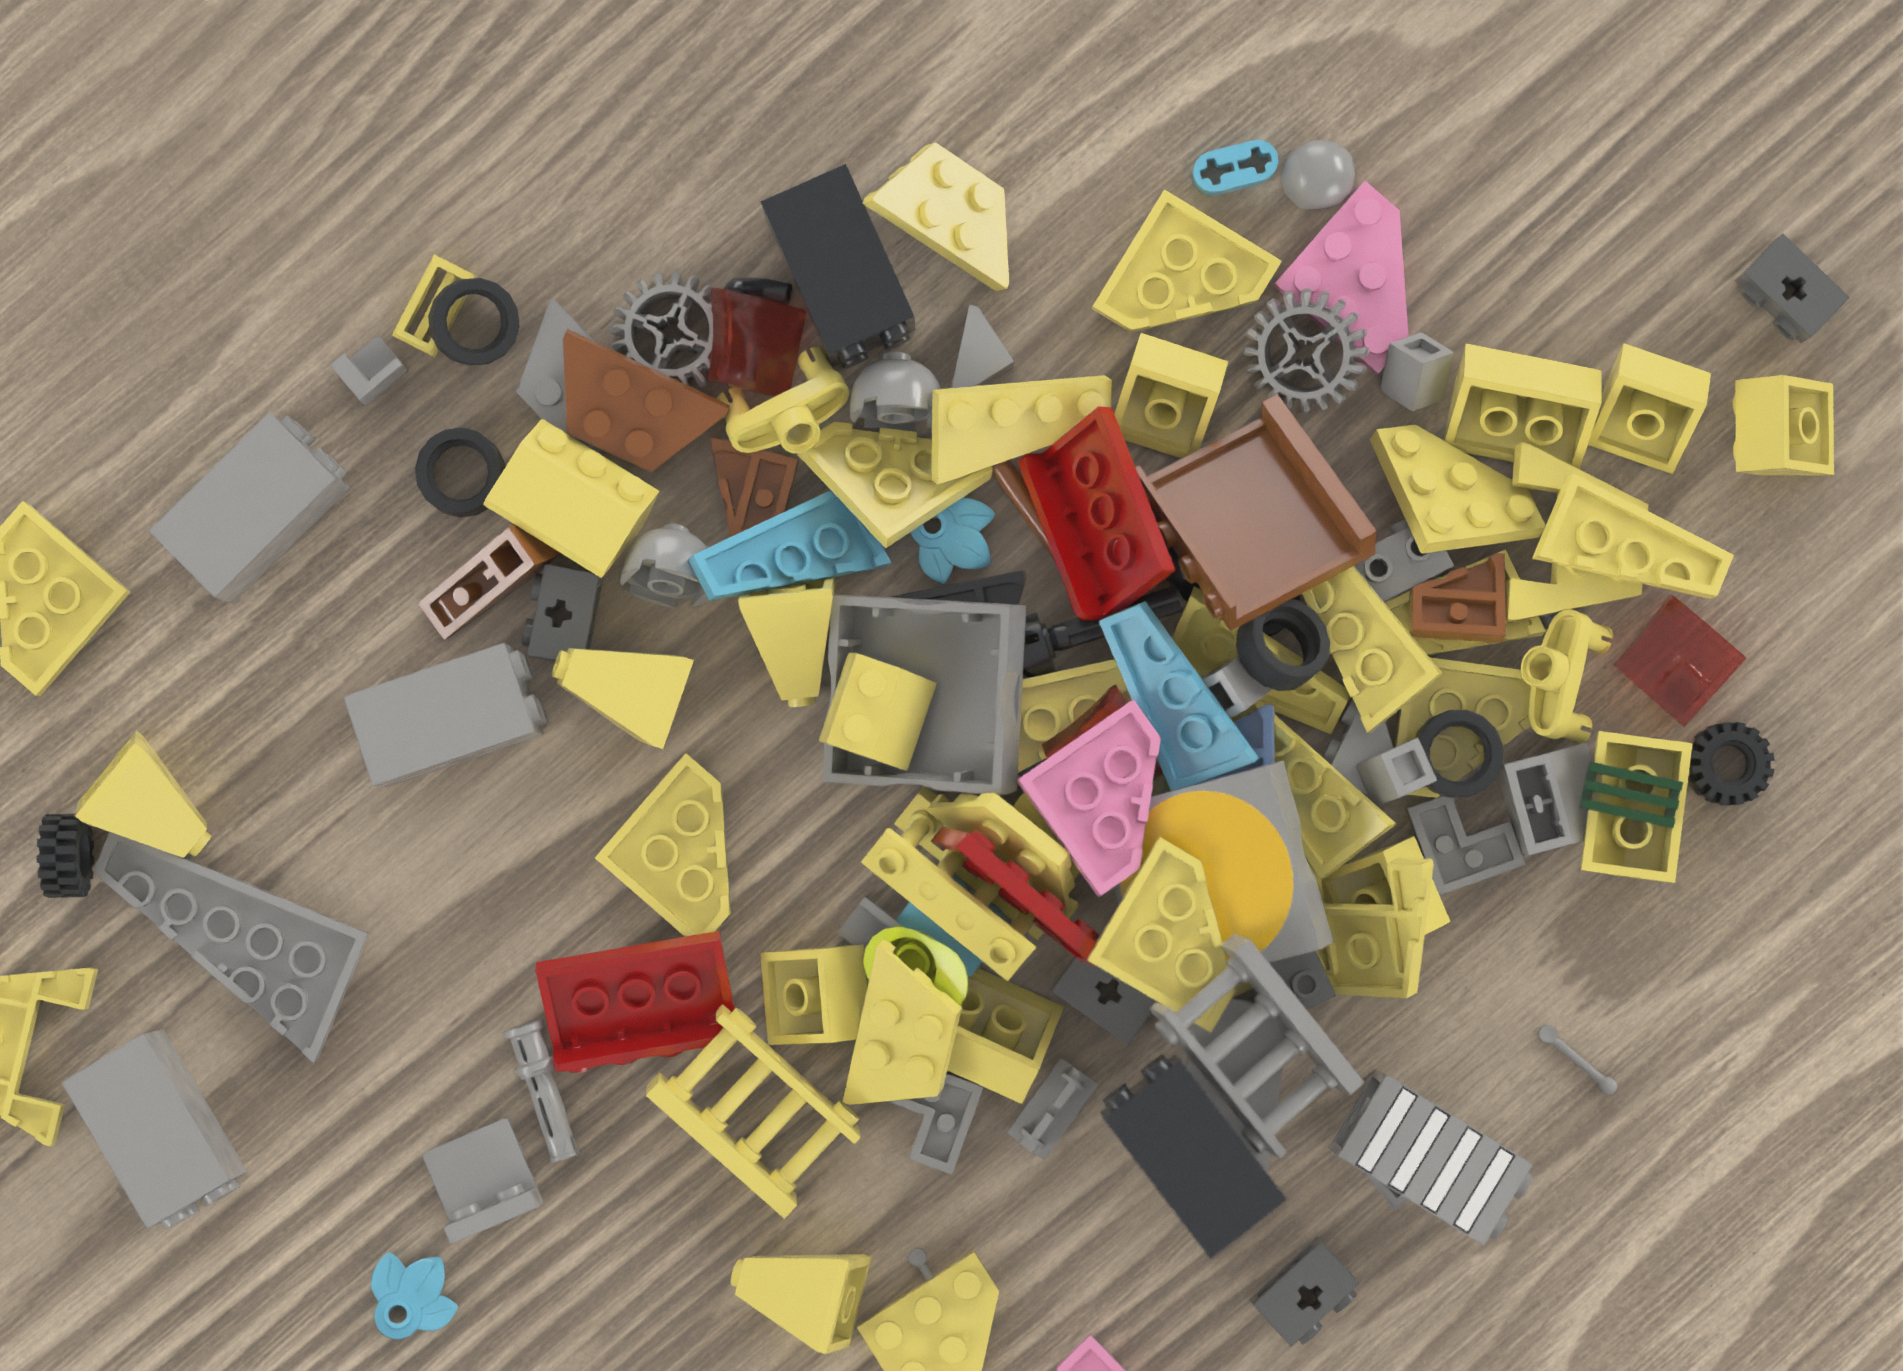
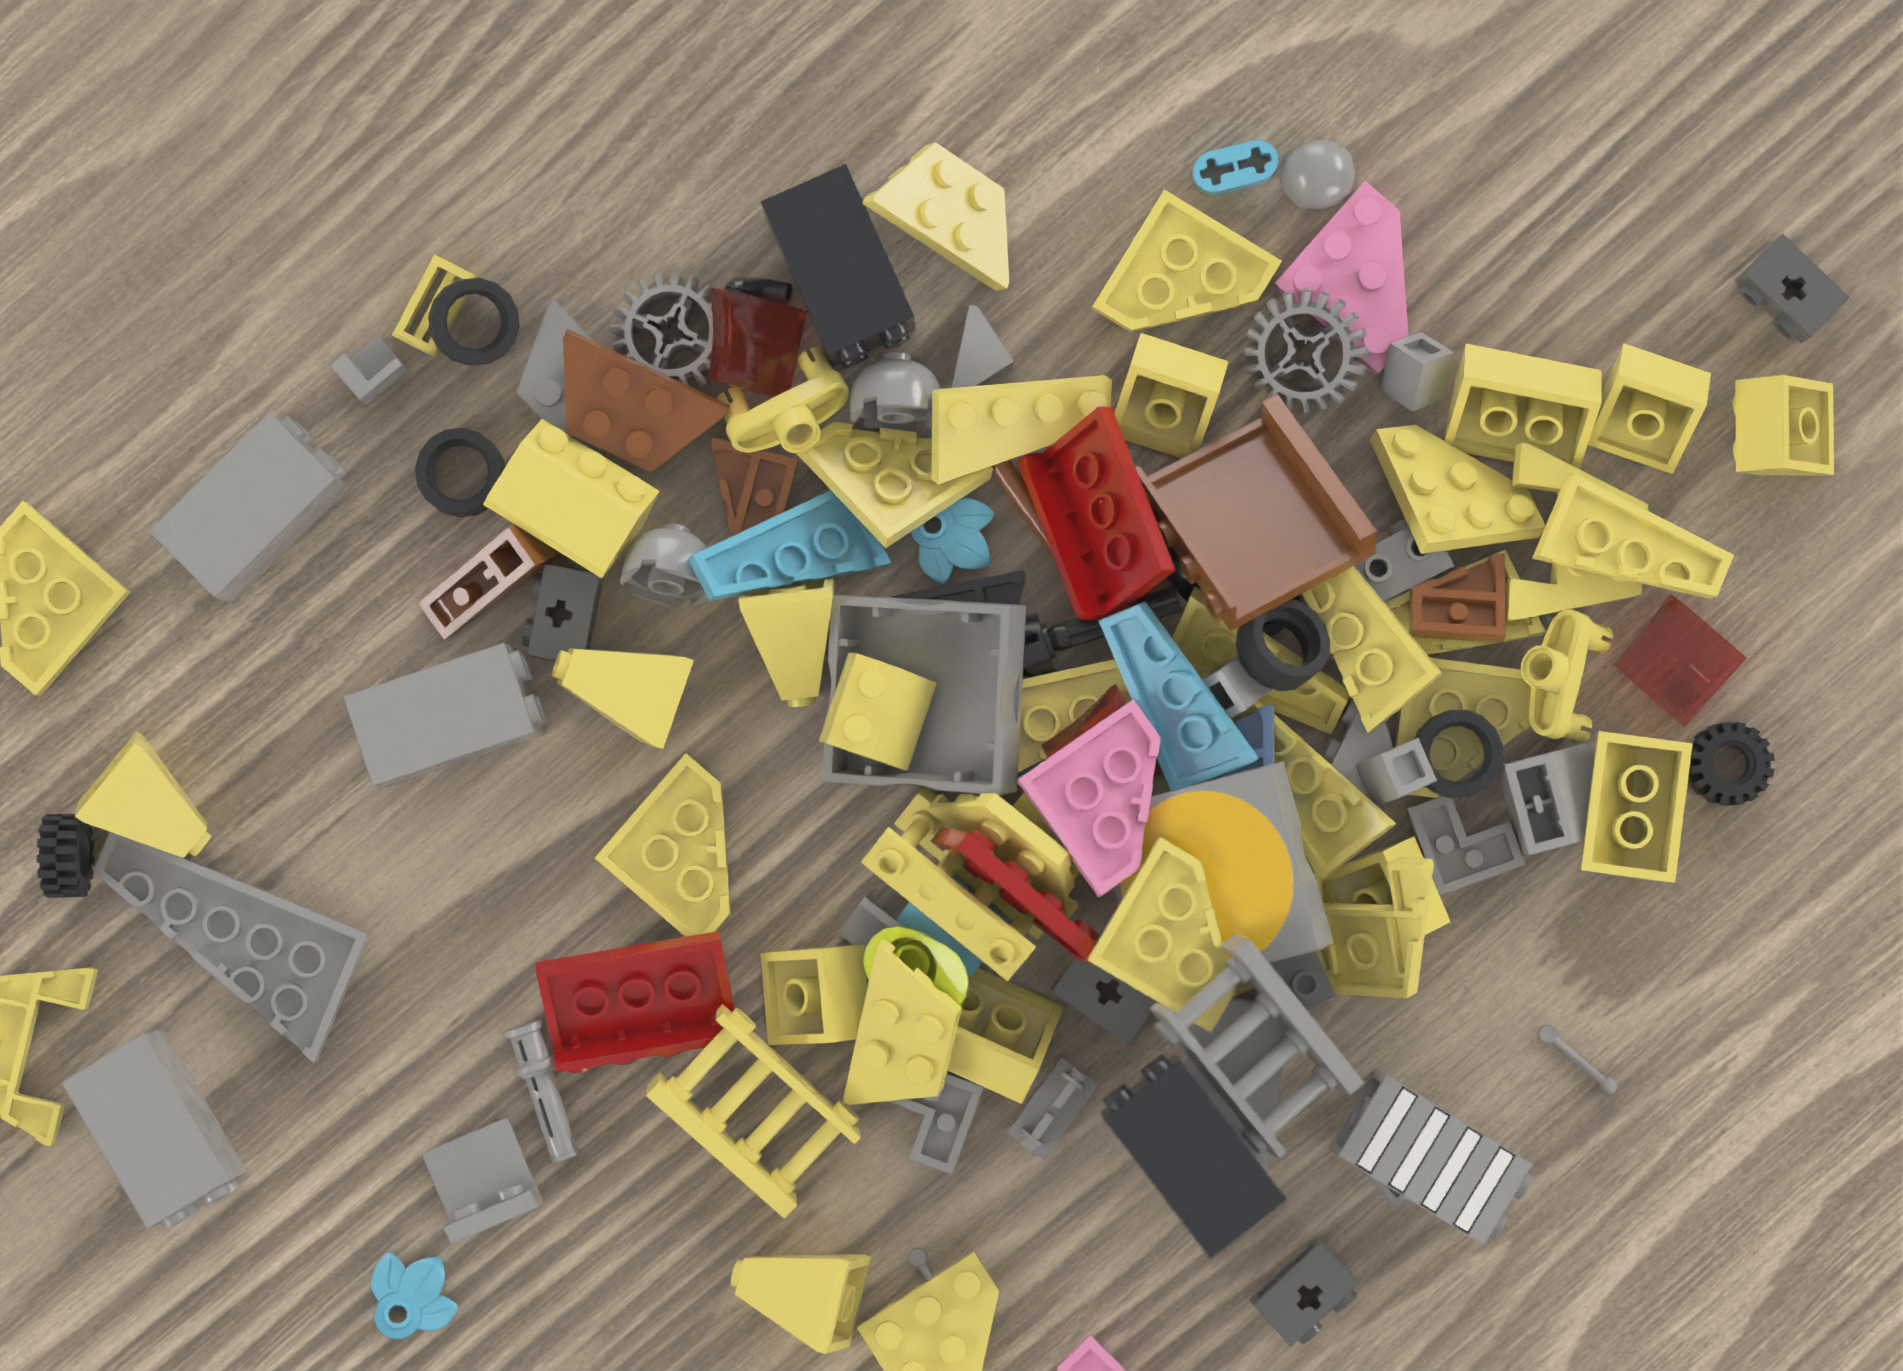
(1671, 803): dark green tile -> none

